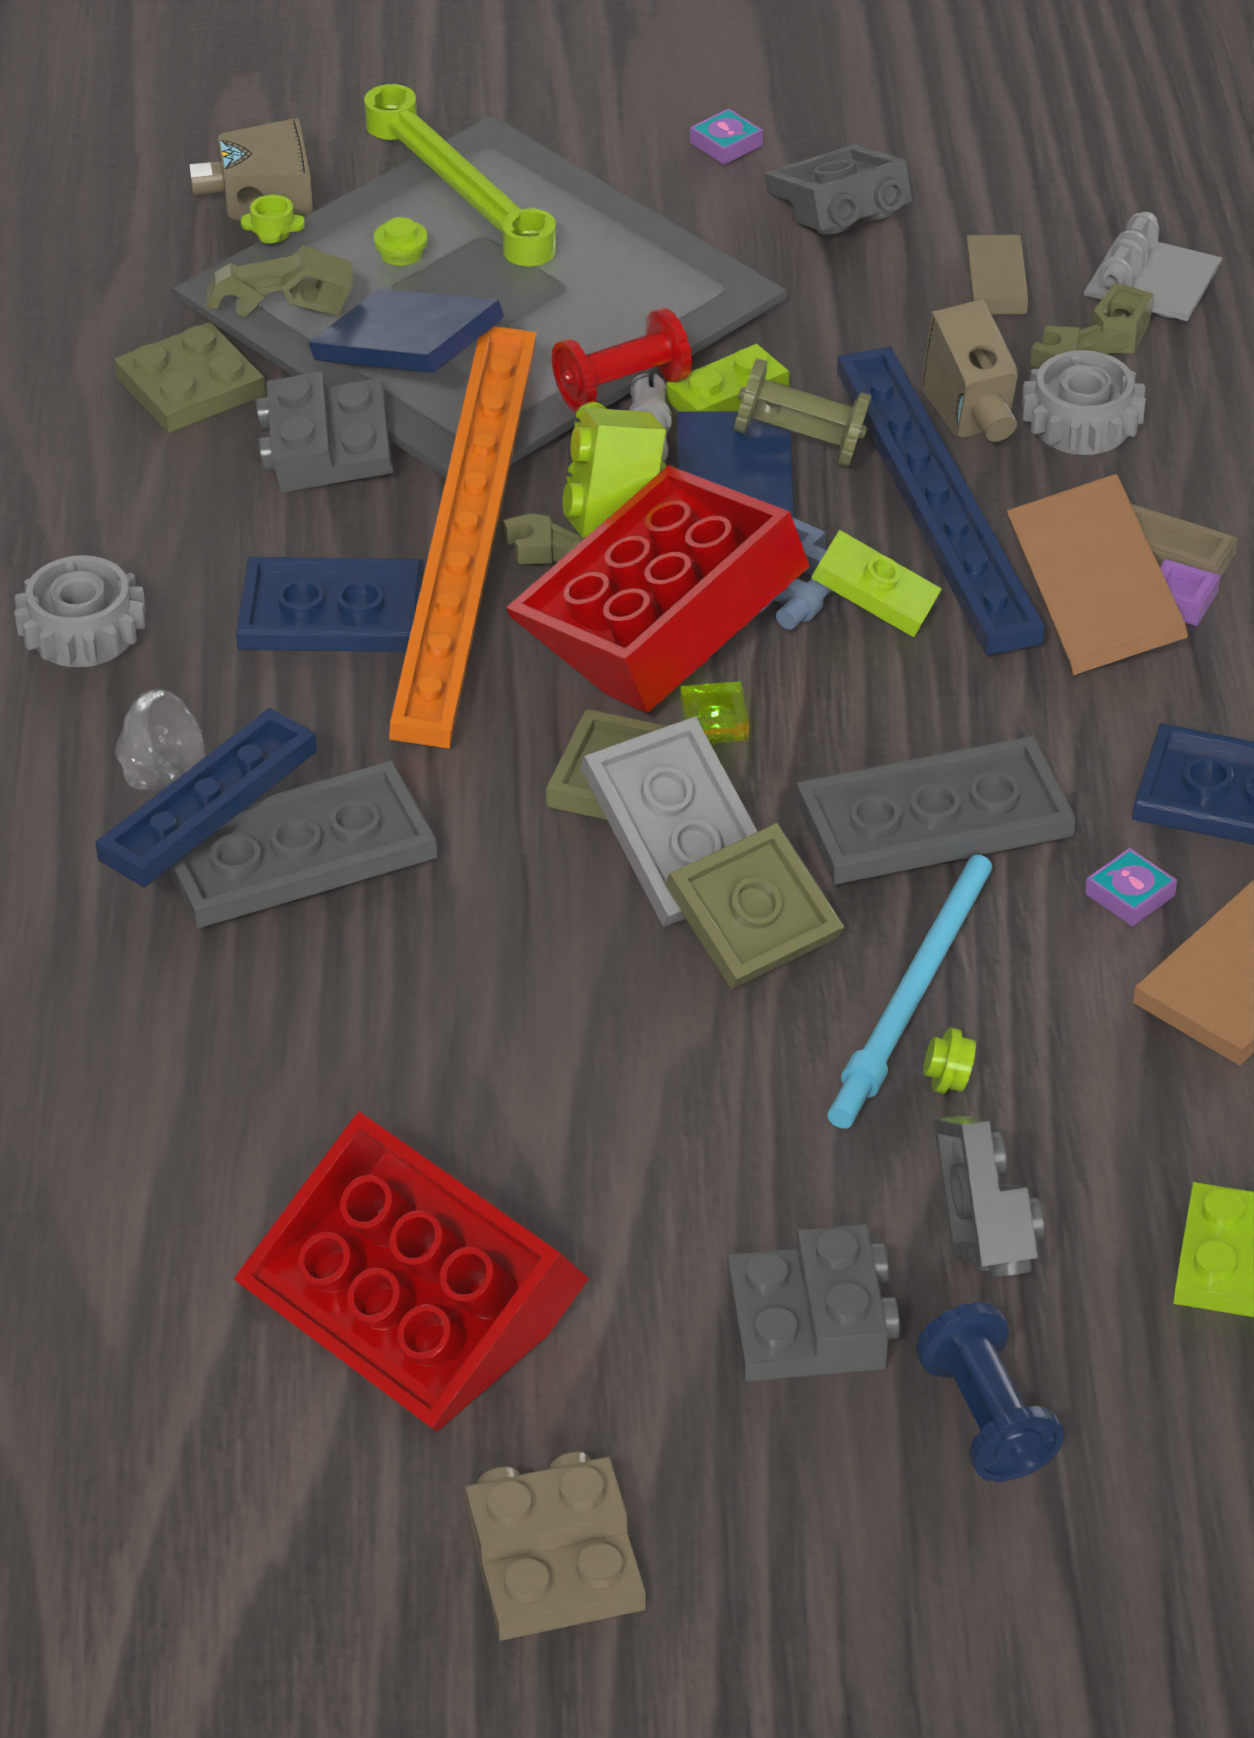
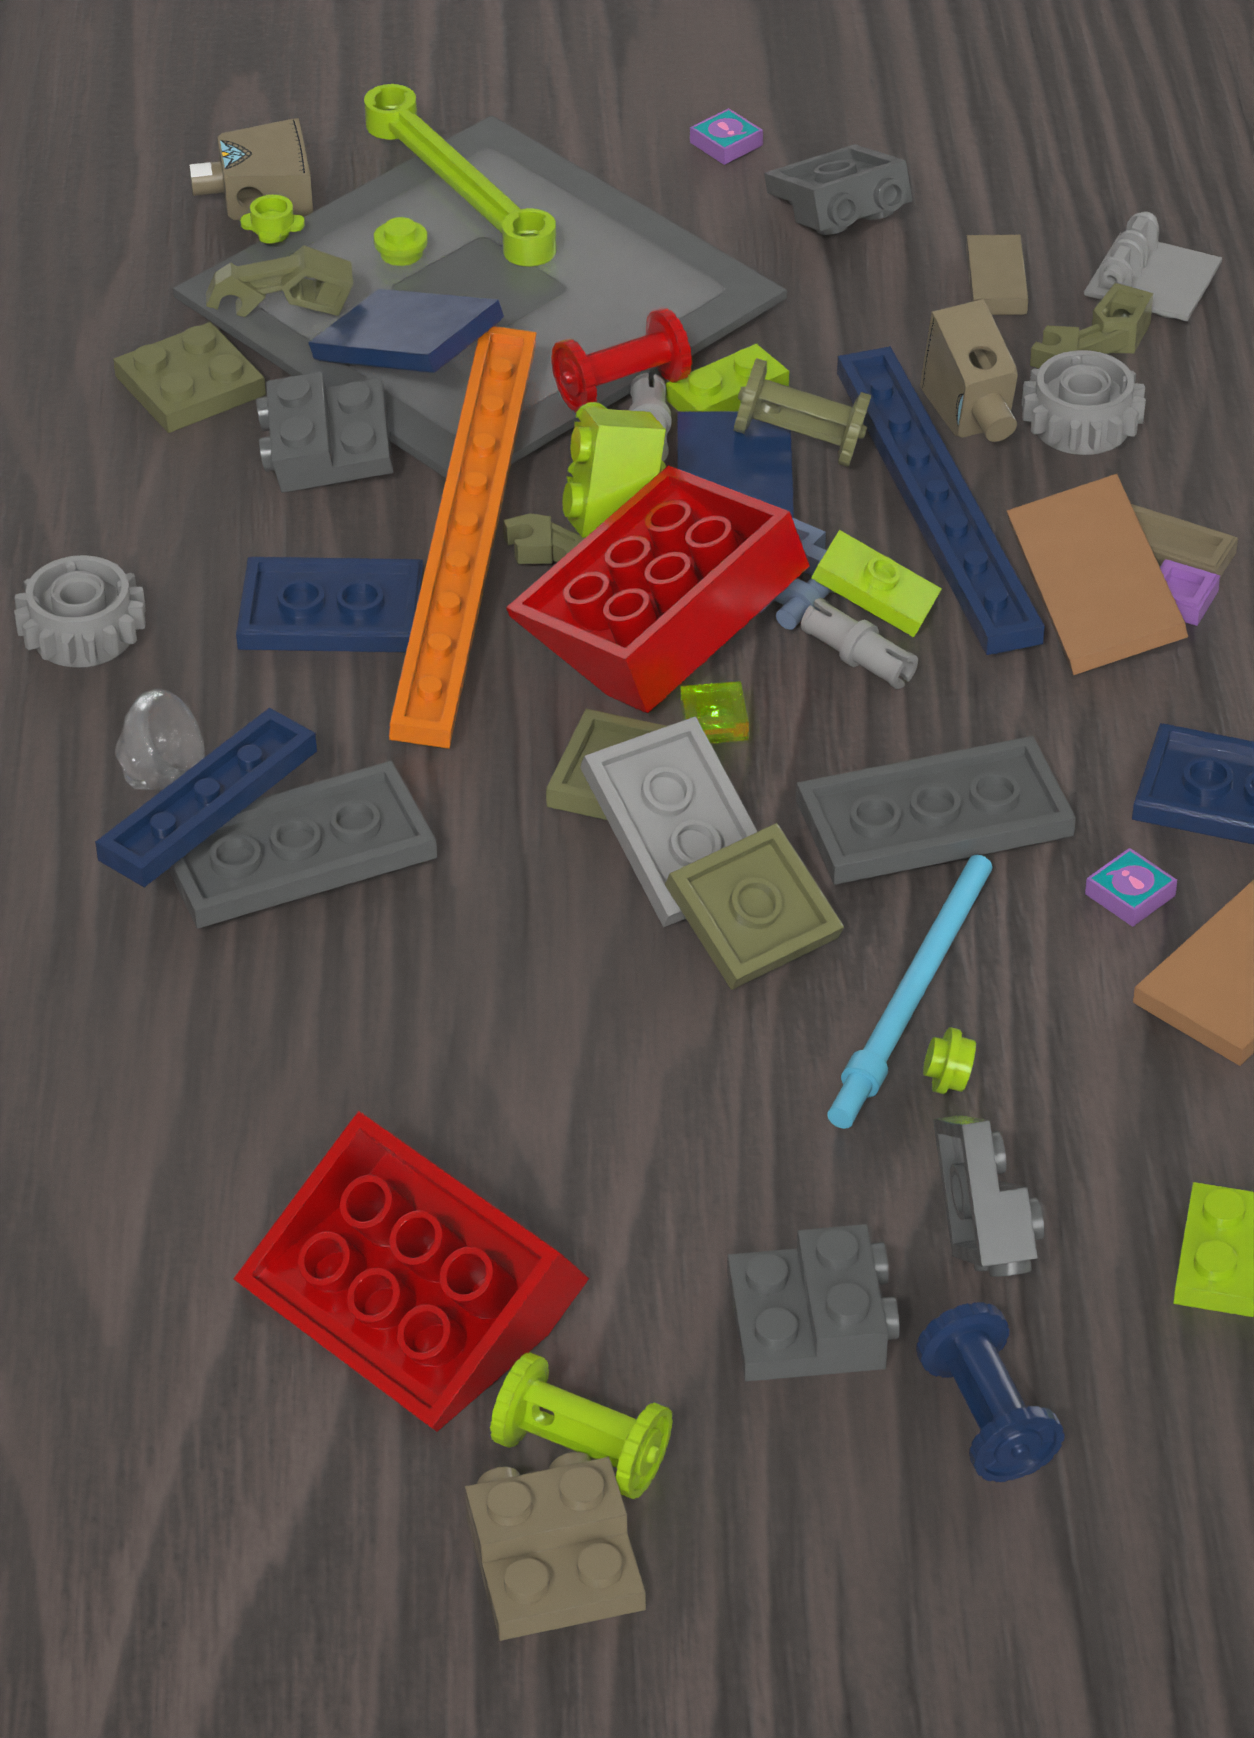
(581, 1425): none -> lime hose
(859, 643): none -> light grey pin

